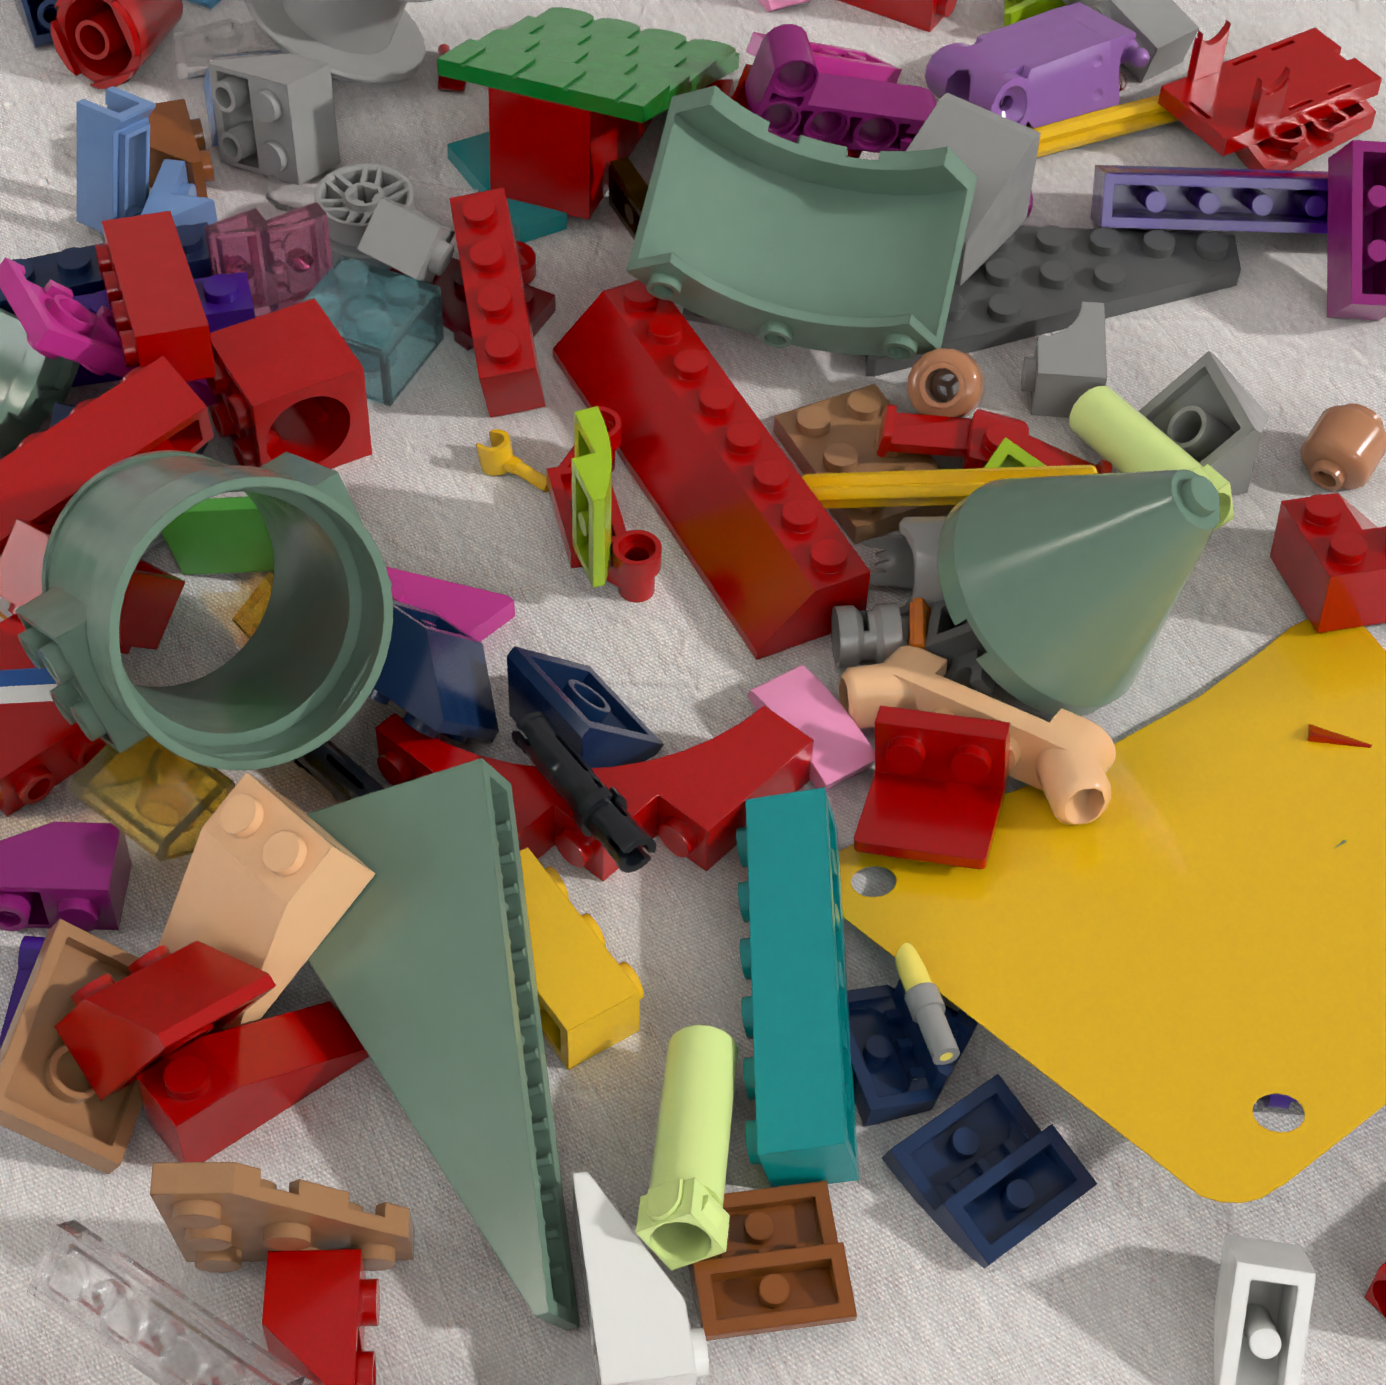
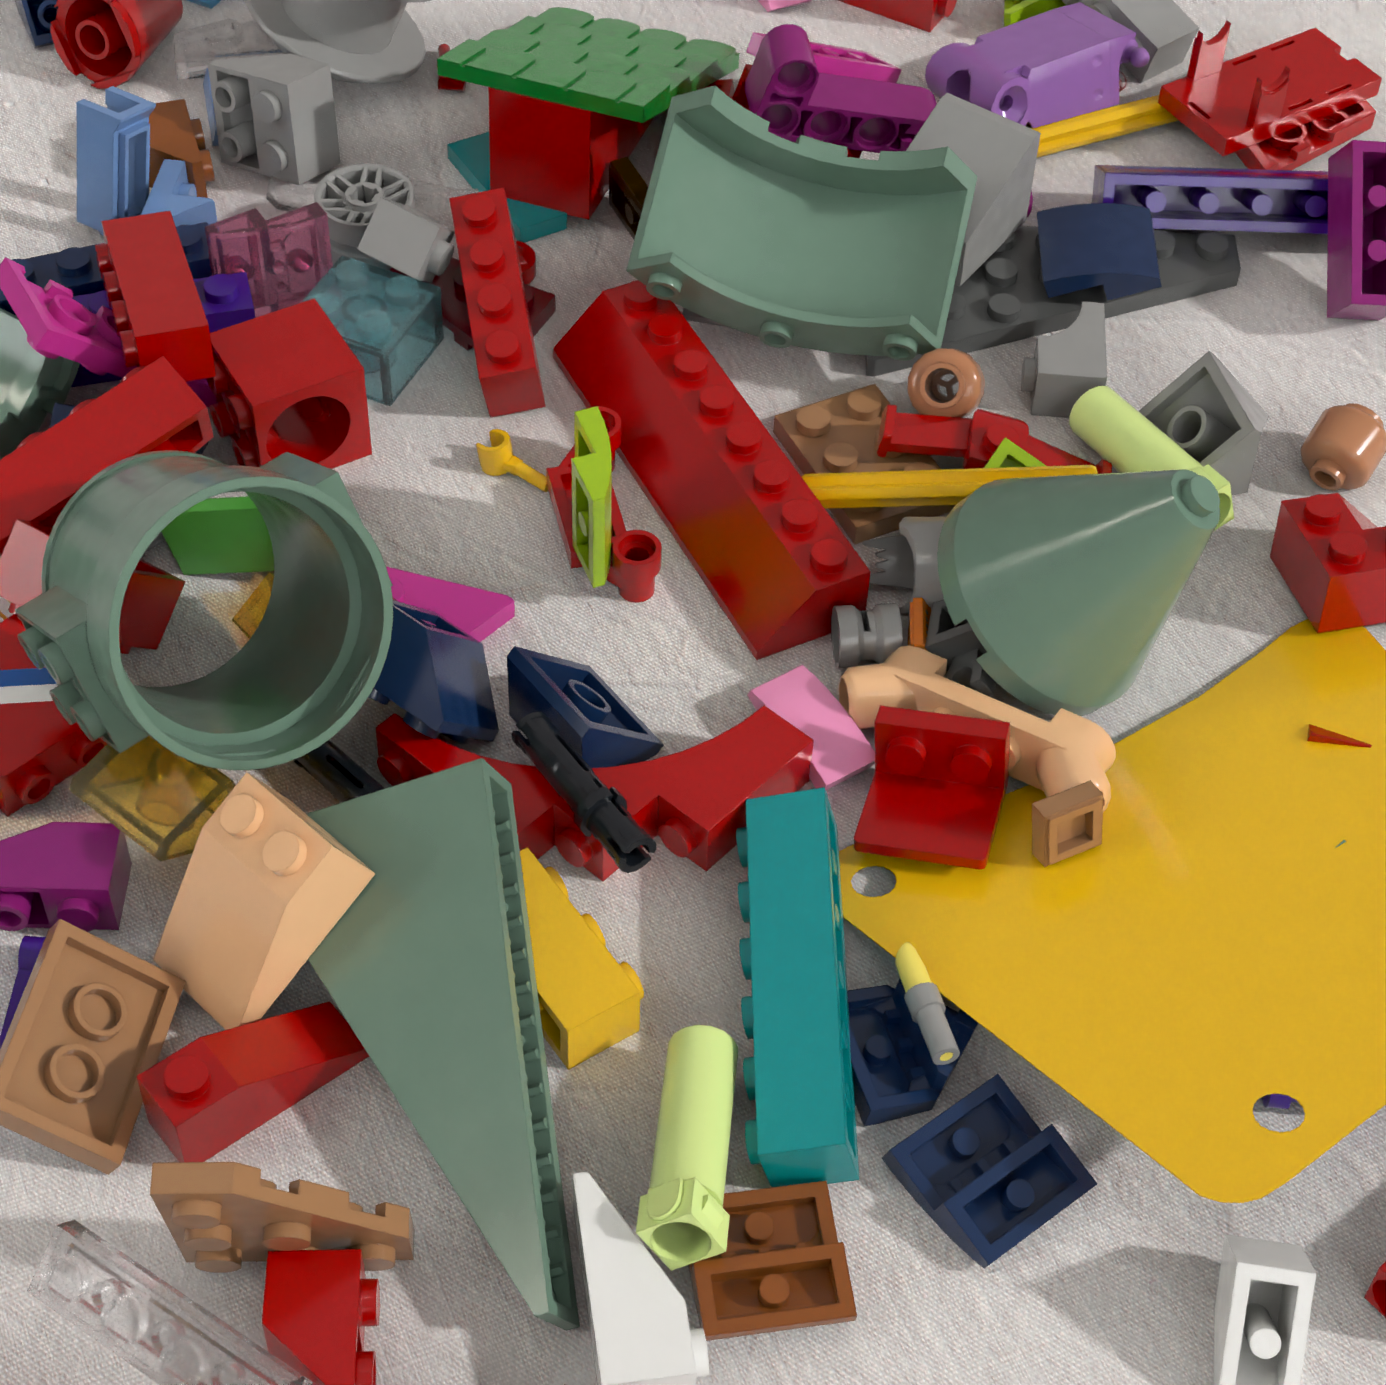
(156, 1011): red slope -> none
(1067, 823): none -> medium nougat tile
(1098, 247): none -> dark blue slope

